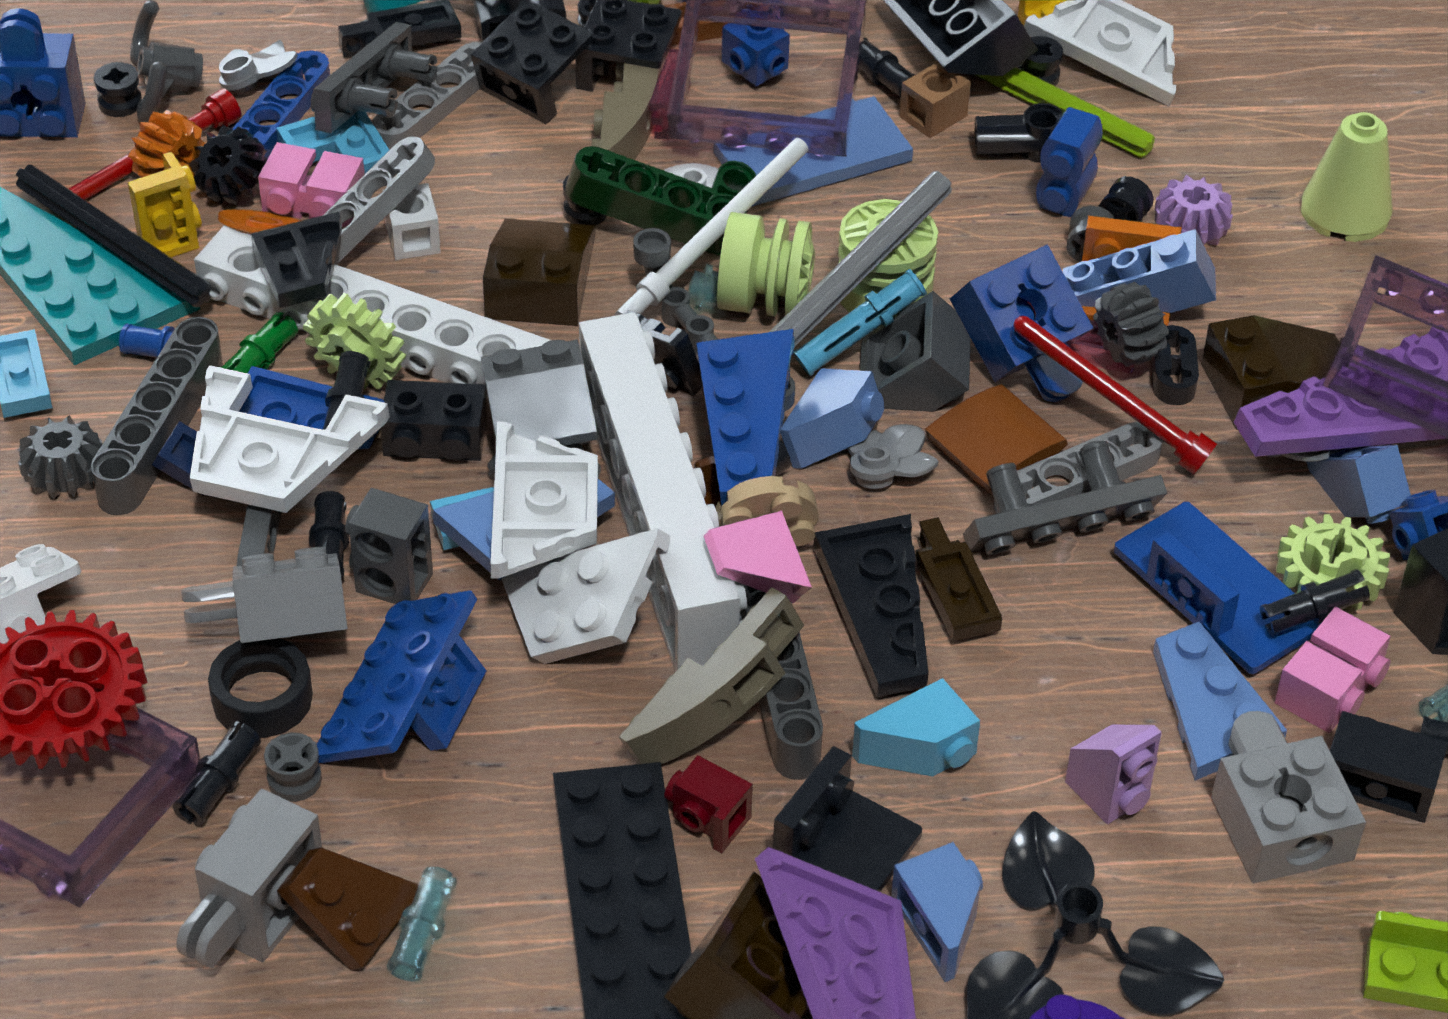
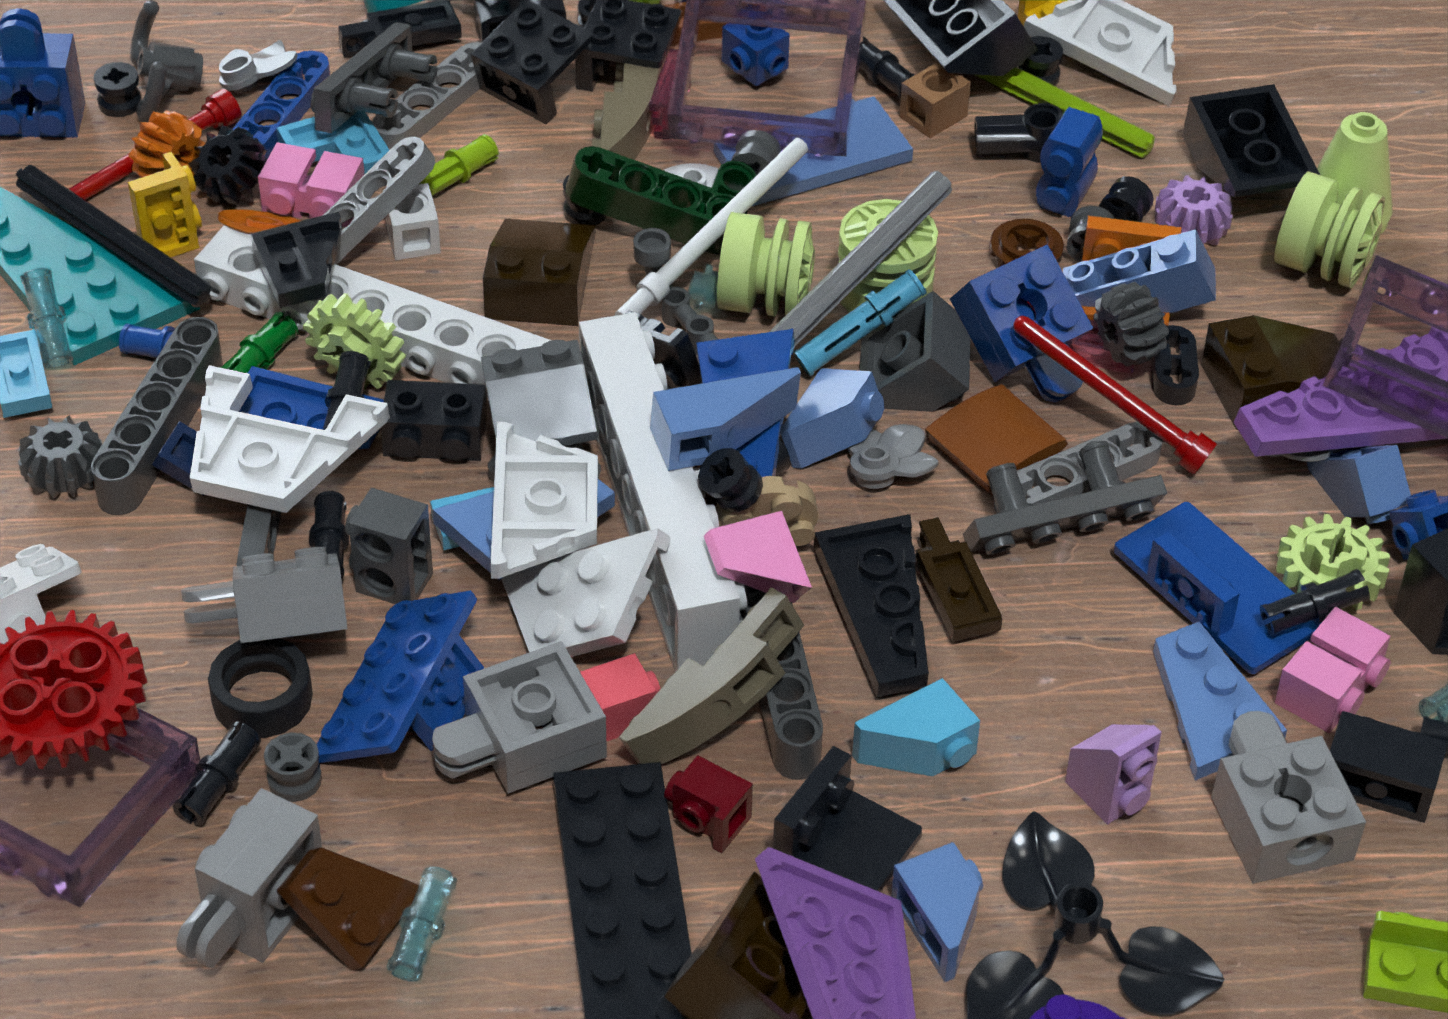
(46, 317): none -> clear light blue pin
(461, 163): none -> lime axle
(502, 715): none -> light grey brick
(621, 691): none -> coral brick
(719, 414): none -> medium blue slope
(730, 480): none -> black wheel
(756, 149): none -> dark grey wheel
(1027, 234): none -> reddish brown gear
(1246, 141): none -> black slope
(1324, 228): none -> yellowish green wheel

